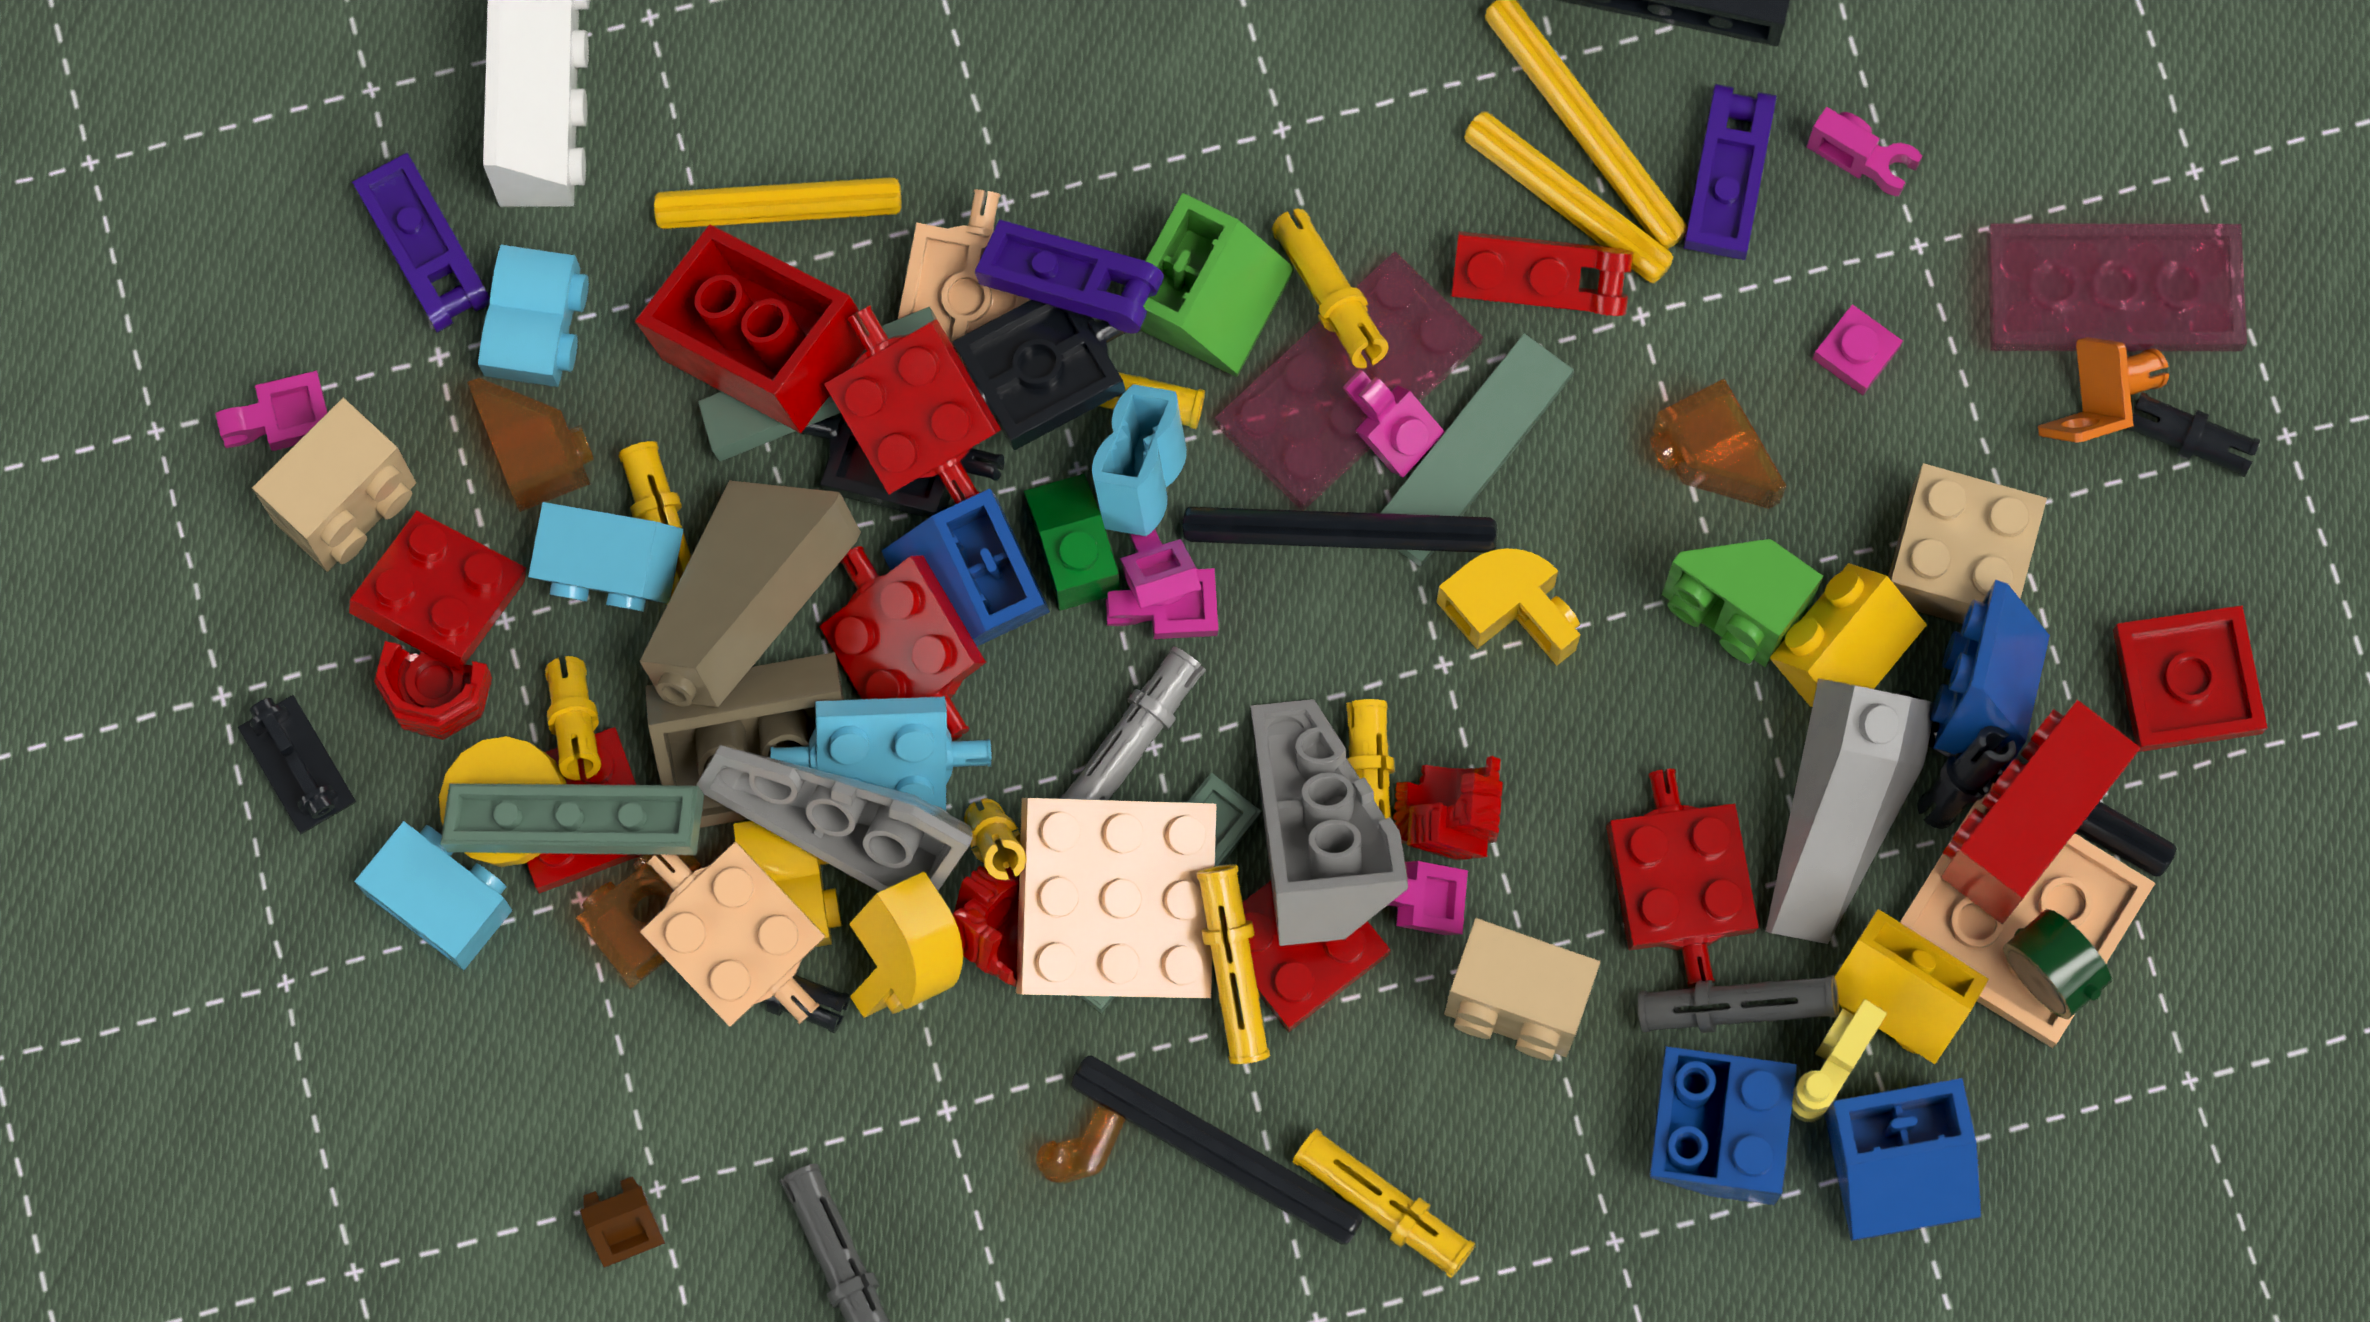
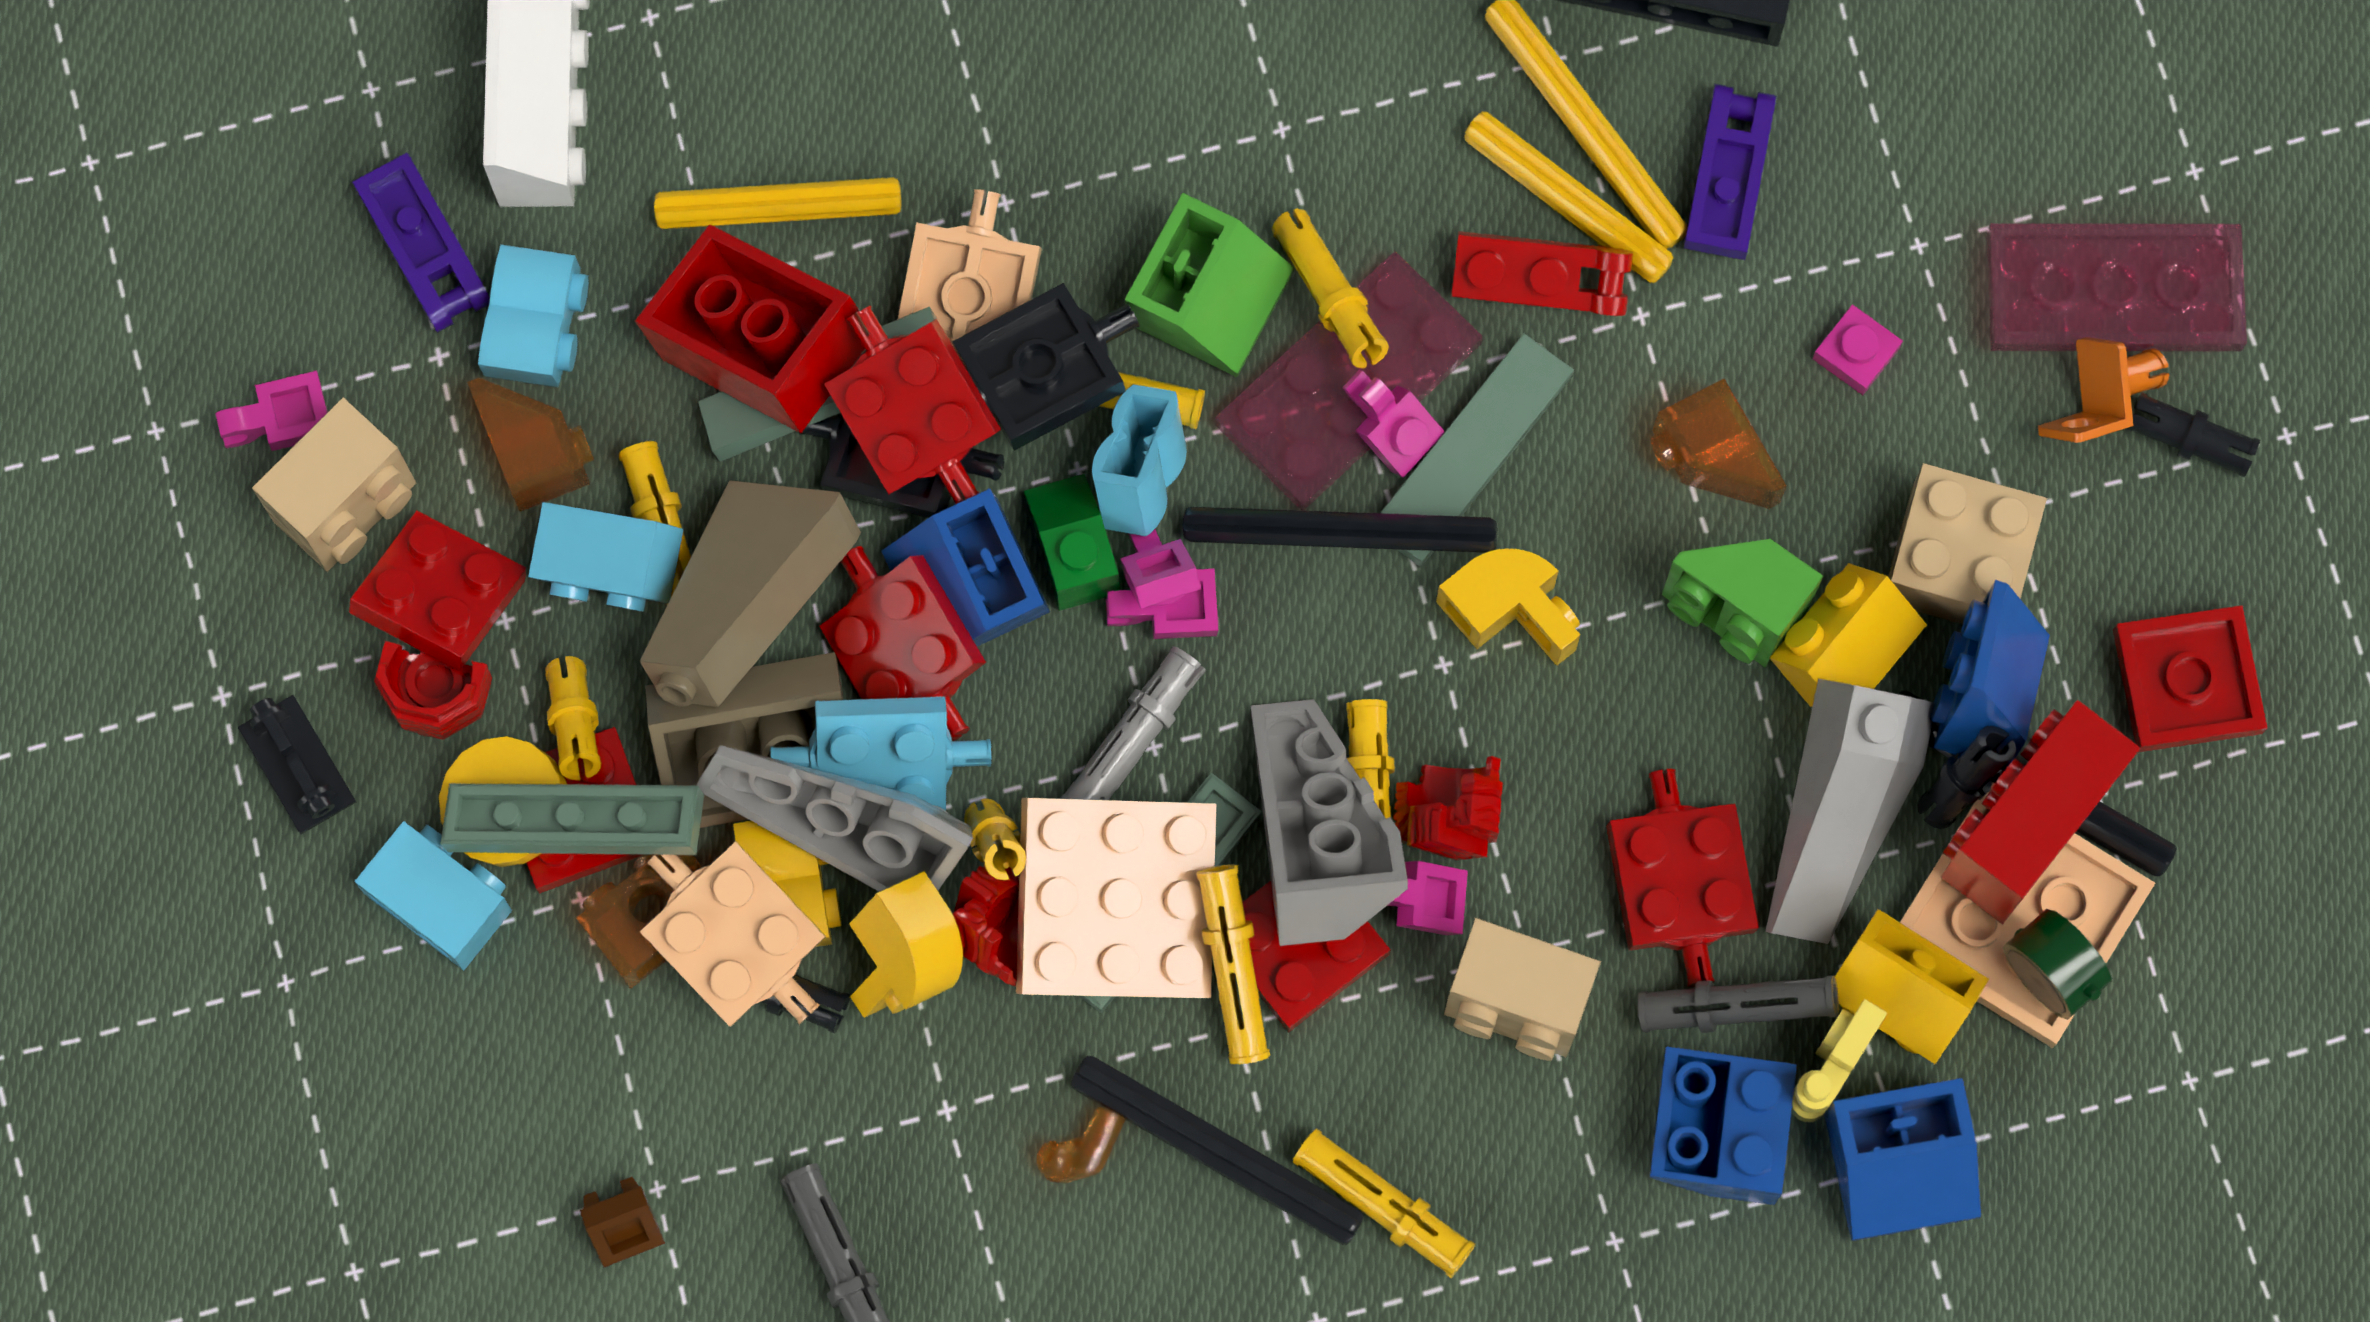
(1068, 275): dark purple plate -> none
(1853, 147): dark pink plate -> none

